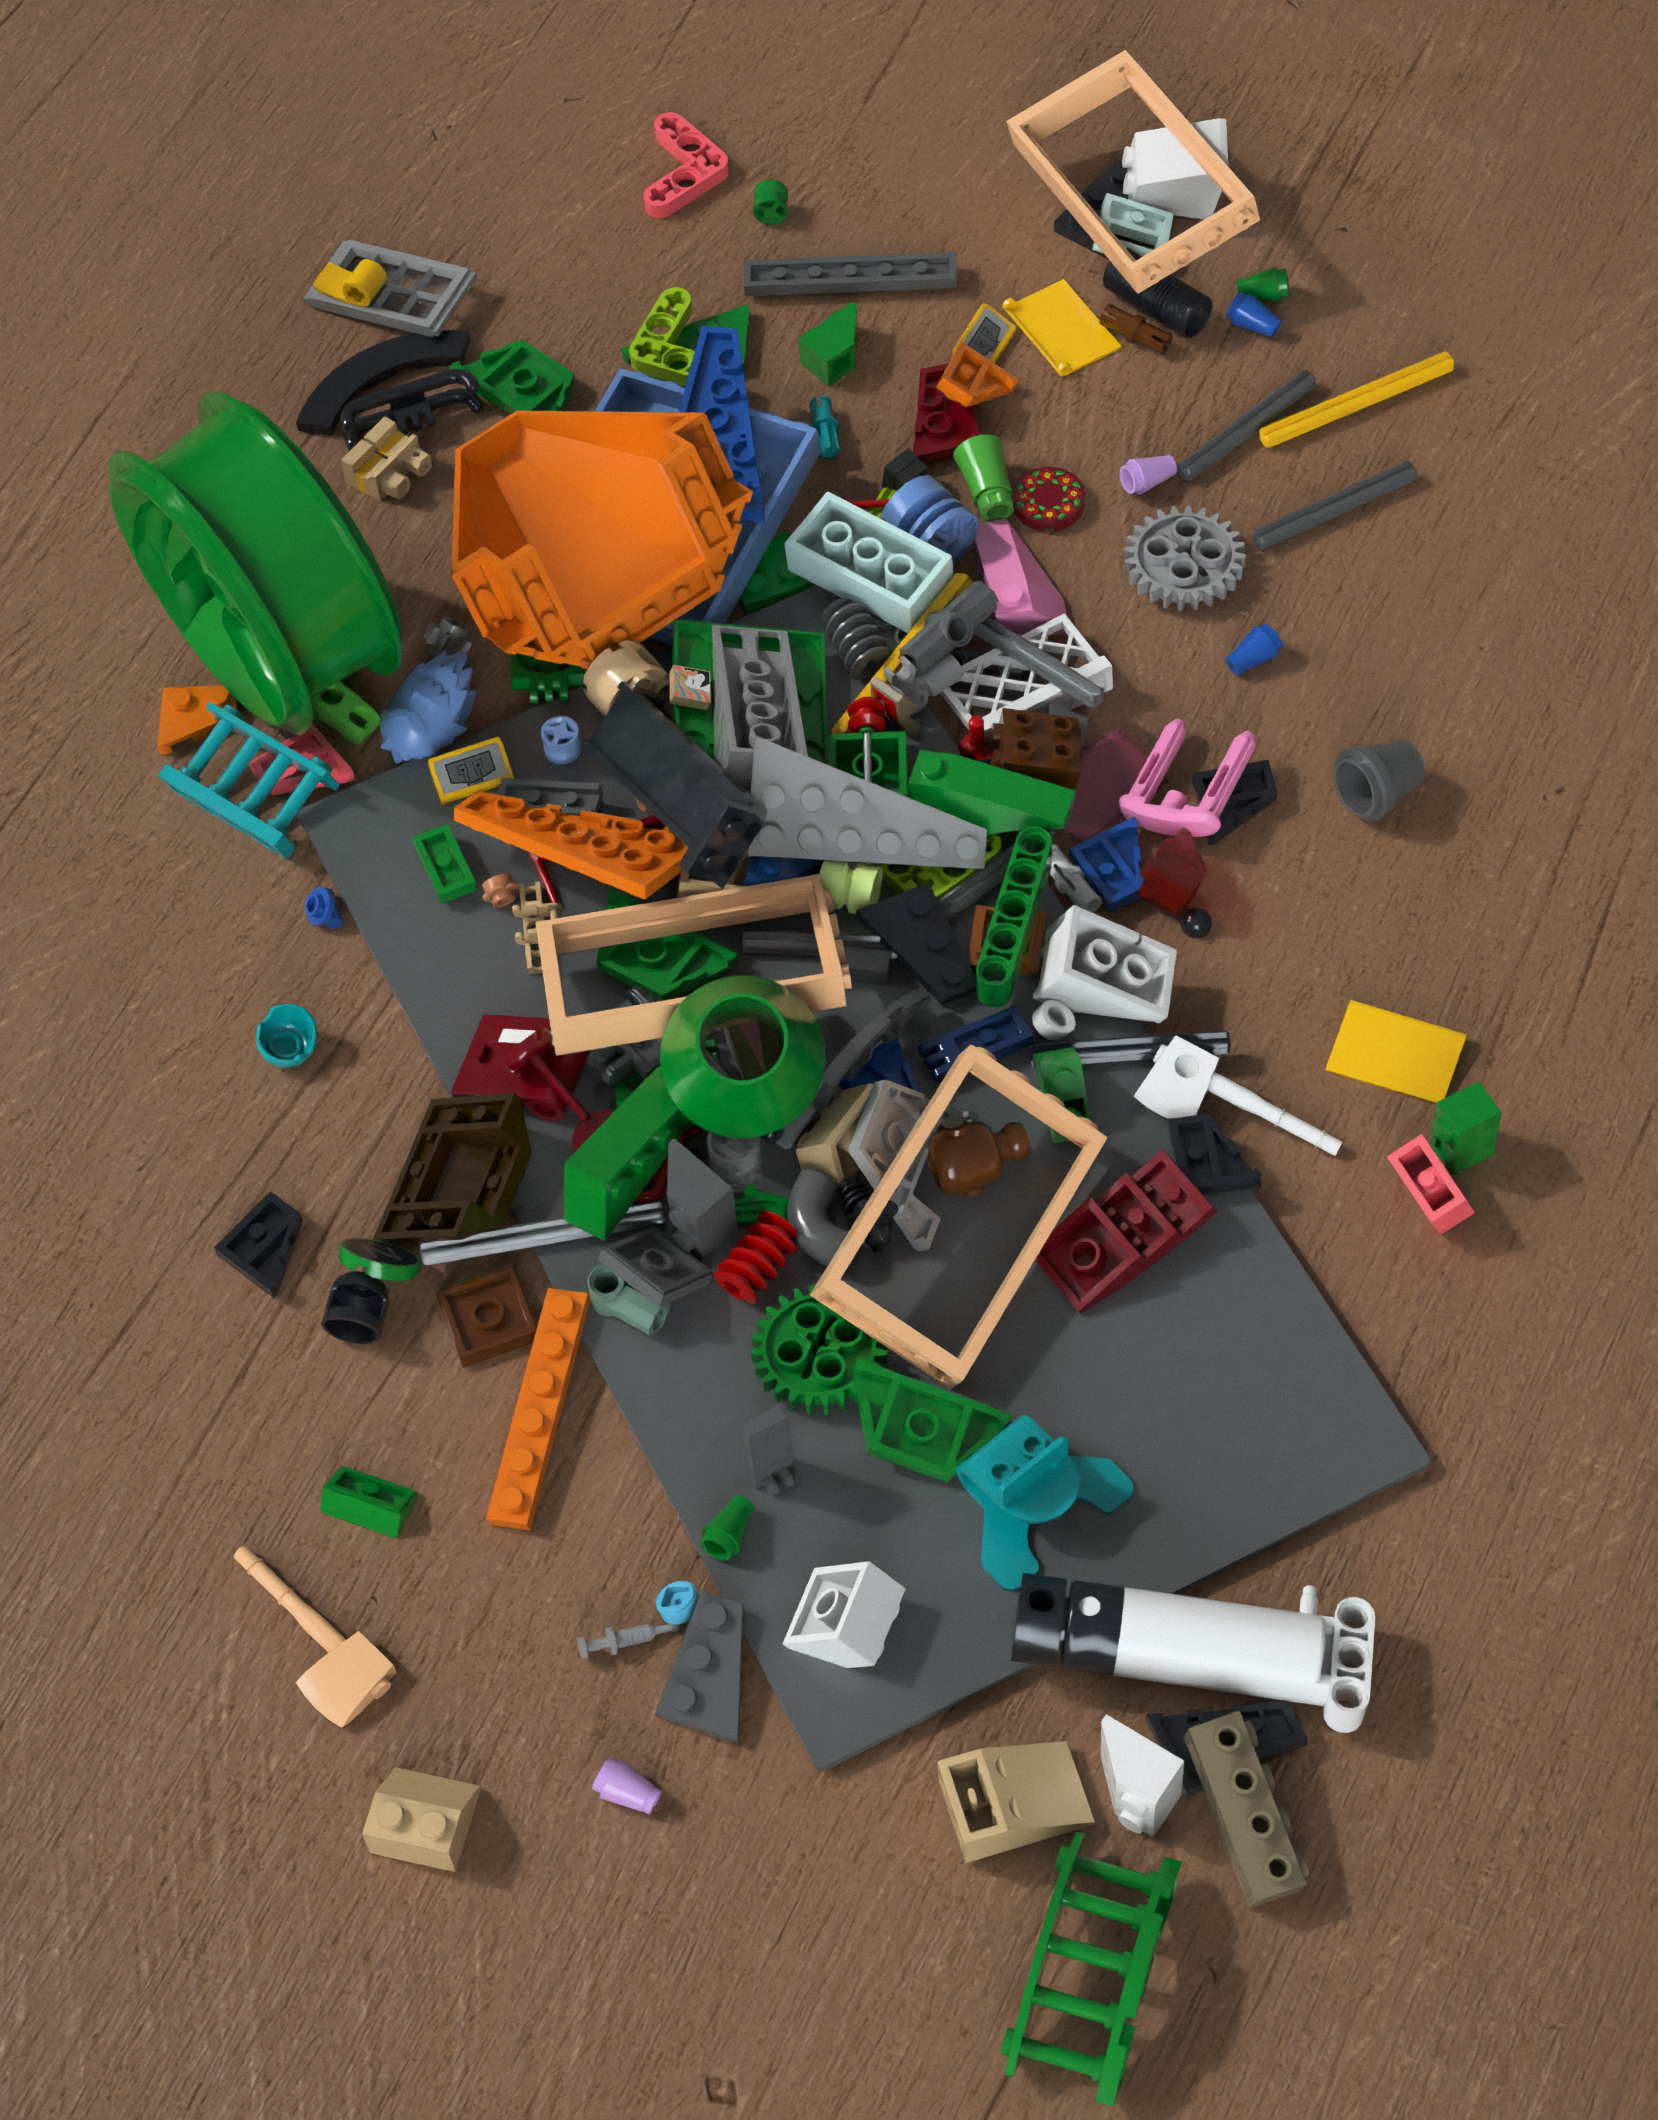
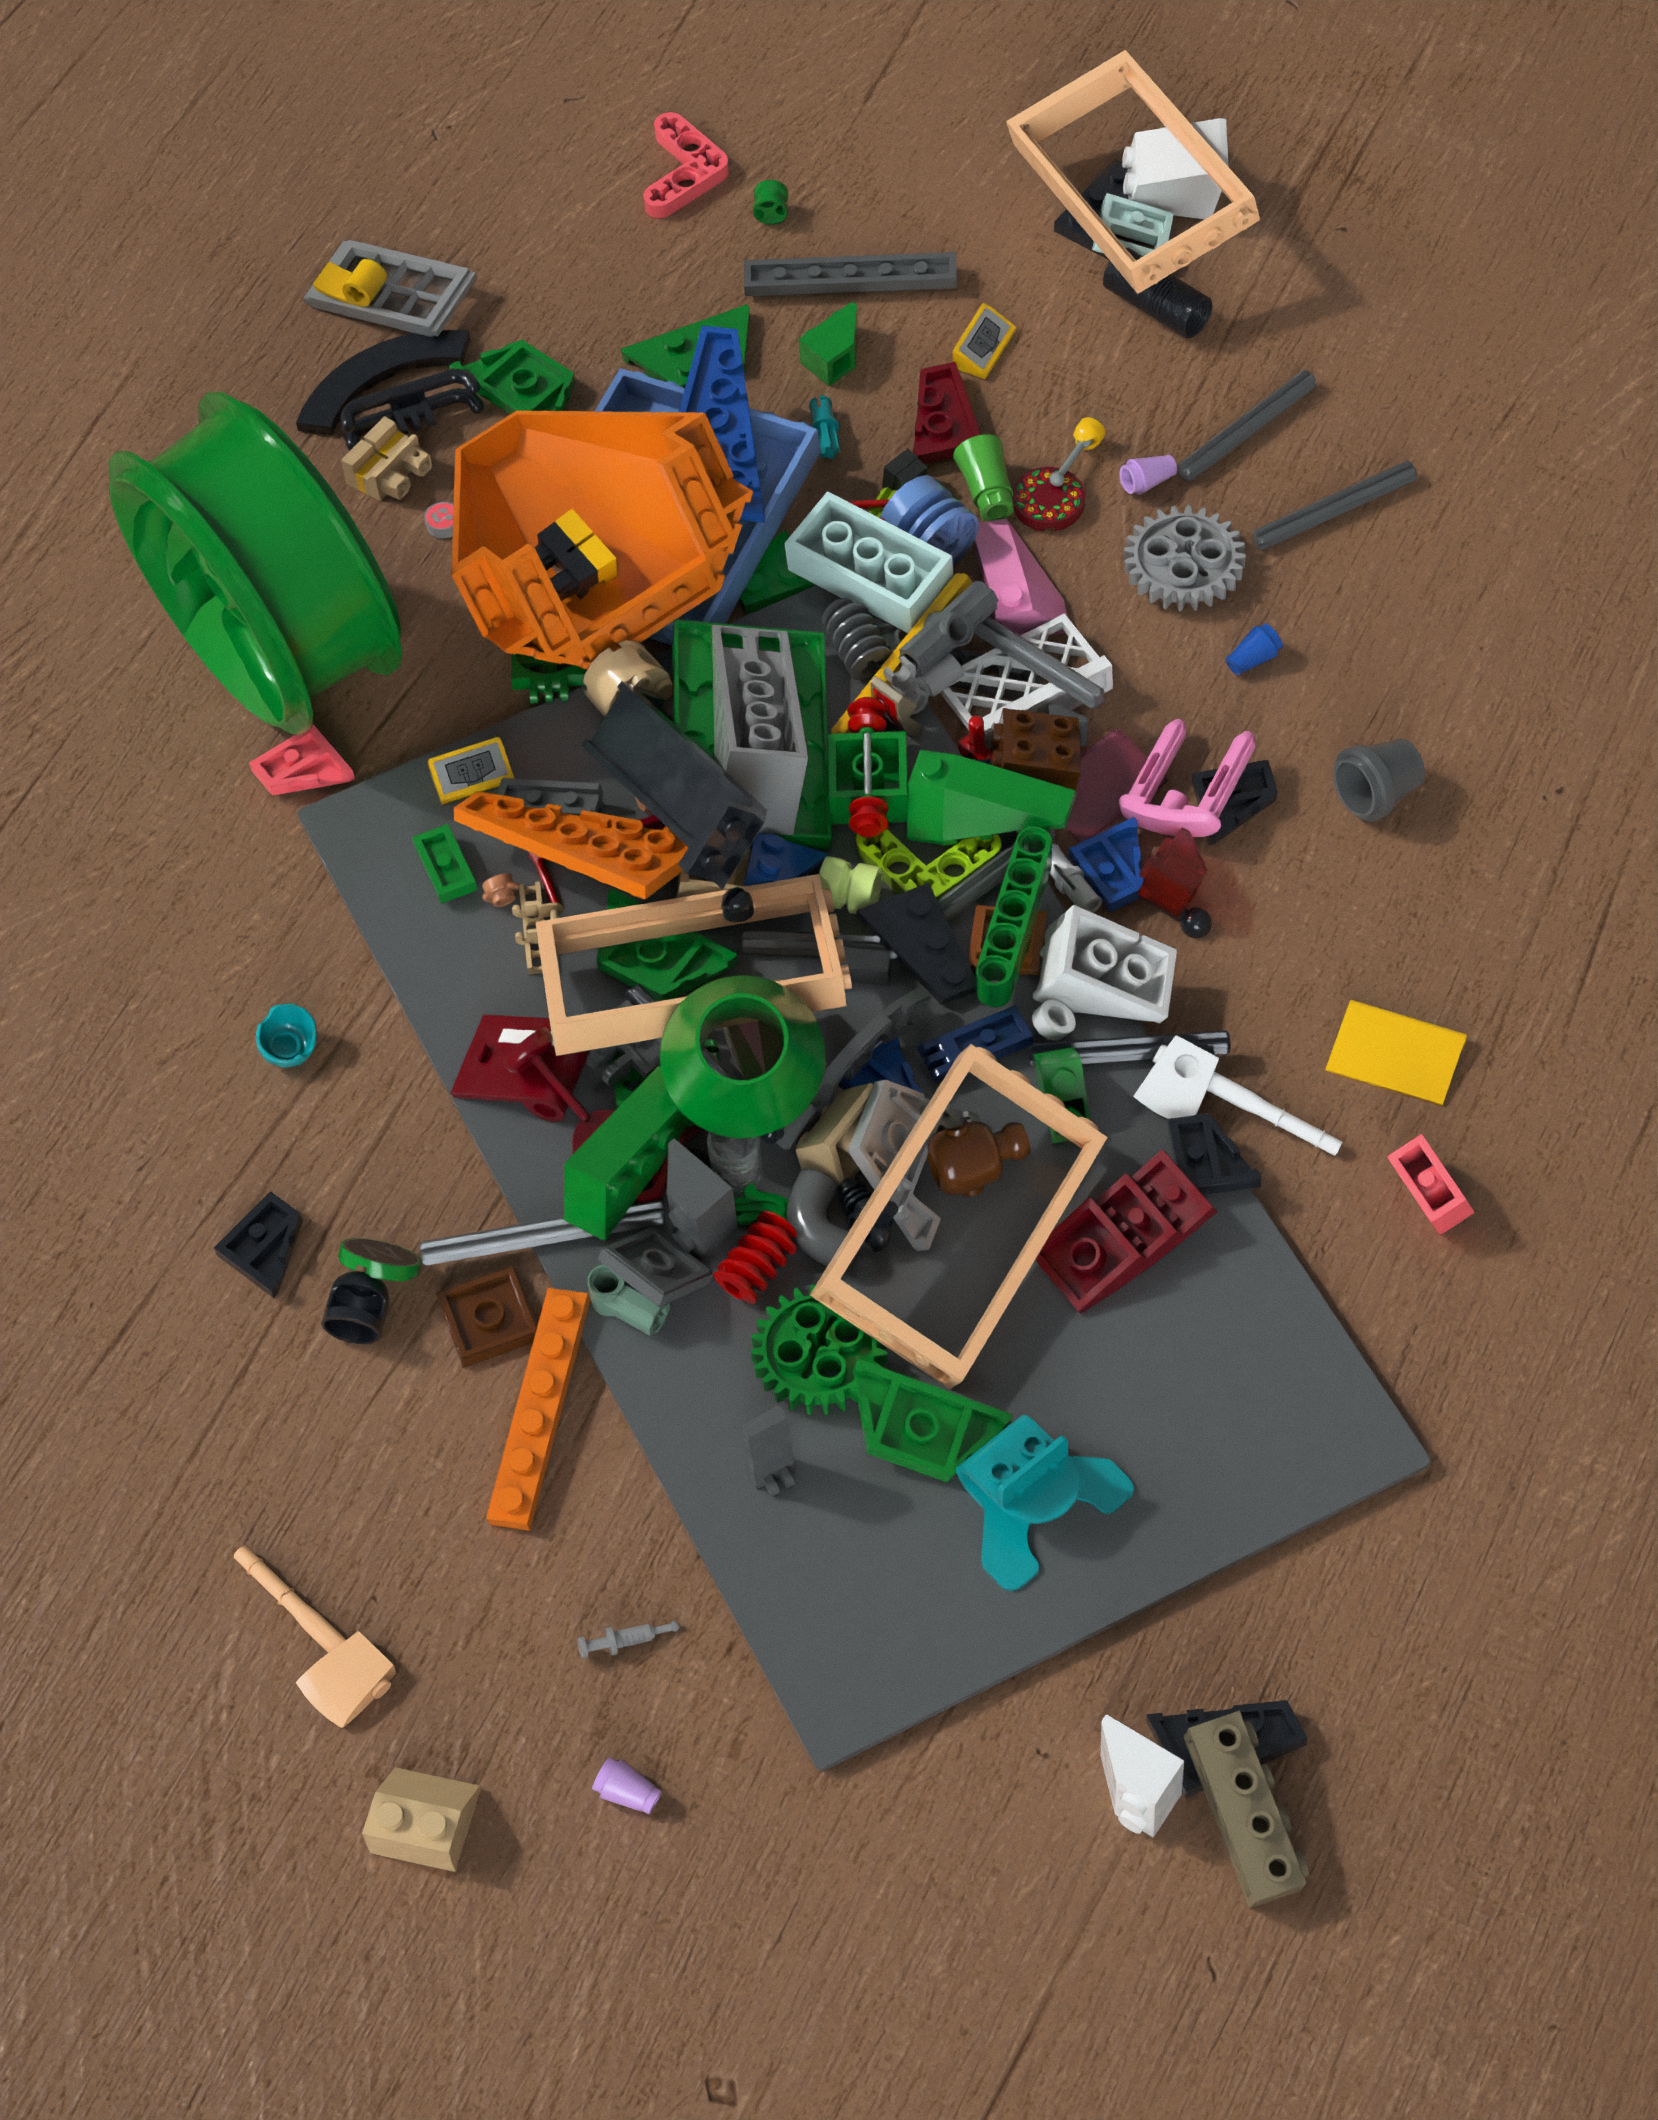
(186, 715): orange wing -> none
(244, 815): teal fence -> none
(323, 908): blue plate -> none
(345, 713): bright green leg -> none
(367, 1501): green slope -> none
(428, 708): medium blue head -> none
(440, 519): none -> tile
(447, 637): light grey gear -> none
(459, 1170): dark brown slope -> none
(554, 733): light blue wheel -> none
(575, 556): none -> black hips
(651, 348): lime beam -> none
(677, 1602): medium azure tile -> none
(690, 687): tan tile -> none
(706, 1675): dark grey wing -> none
(726, 1531): green cone -> none
(737, 905): none -> black hinge
(840, 817): light grey wing -> none
(845, 1614): white slope -> none
(974, 378): orange wing -> none
(1012, 1796): tan slope -> none
(1062, 327): yellow piece -> none
(1087, 436): none -> hinge
(1132, 1966): green fence -> none
(1136, 329): reddish brown pin -> none
(1202, 1642): white piece -> none
(1251, 314): blue cone -> none
(1266, 285): green cone -> none
(1356, 399): yellow axle -> none
(1465, 1128): green brick -> none

